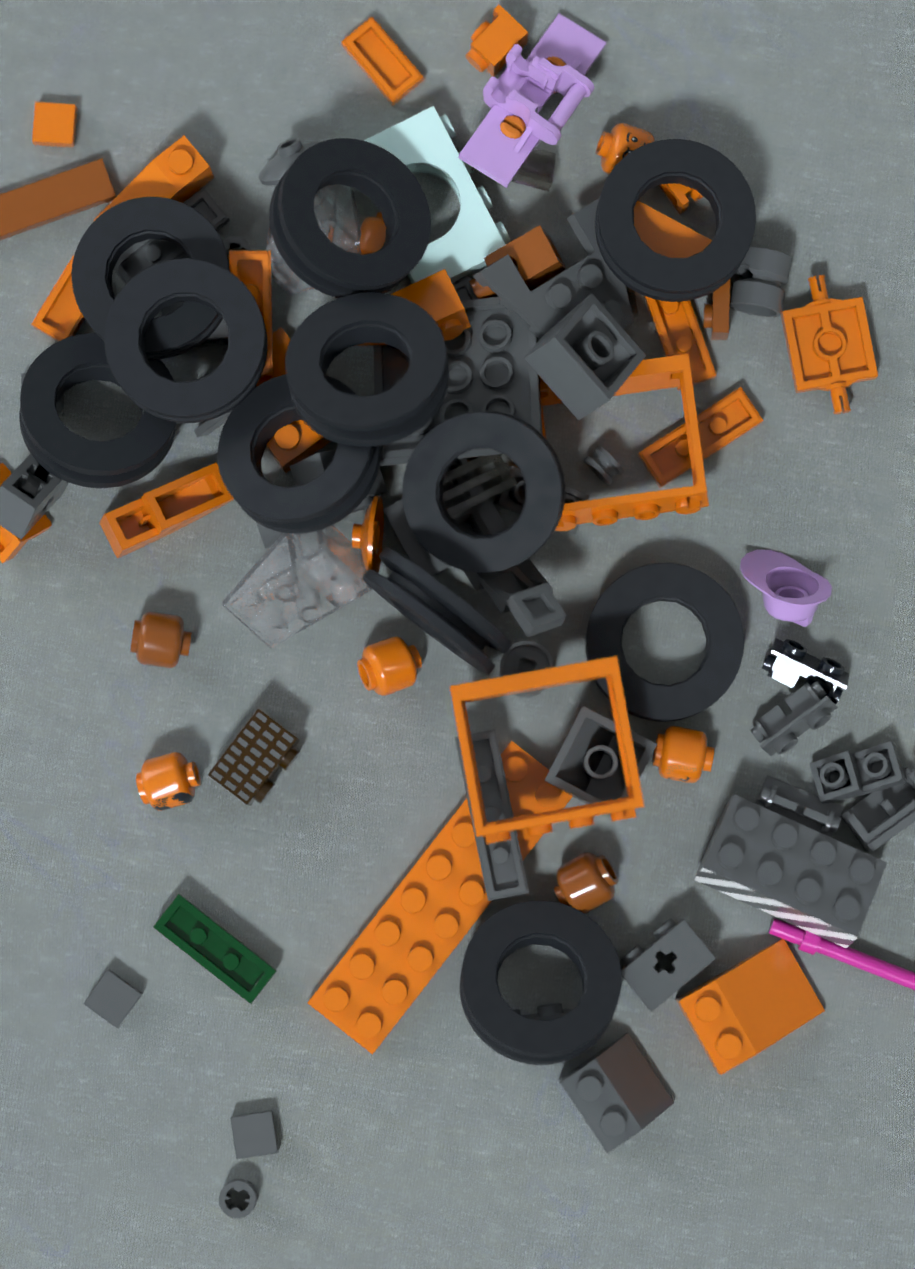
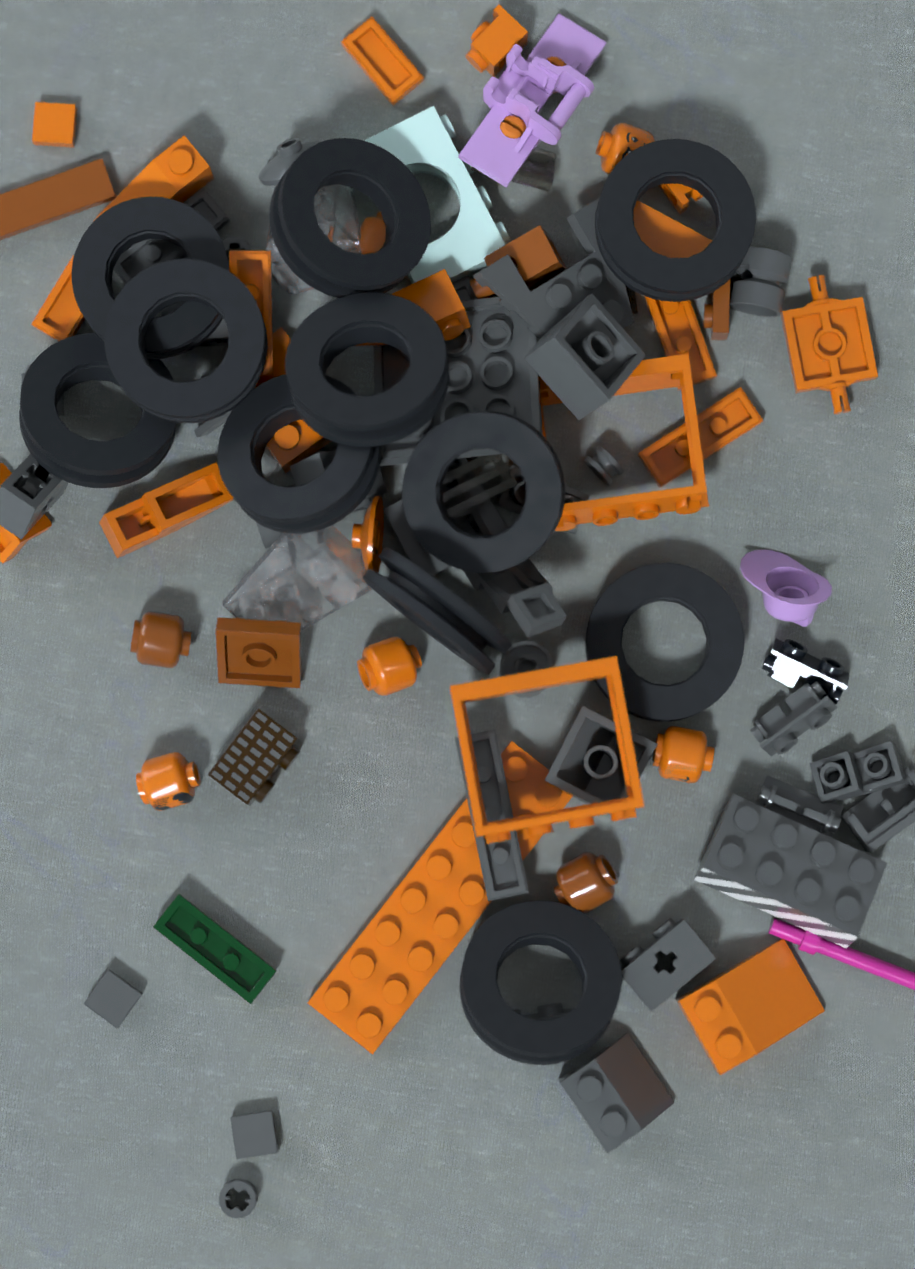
(259, 652): none -> dark orange plate

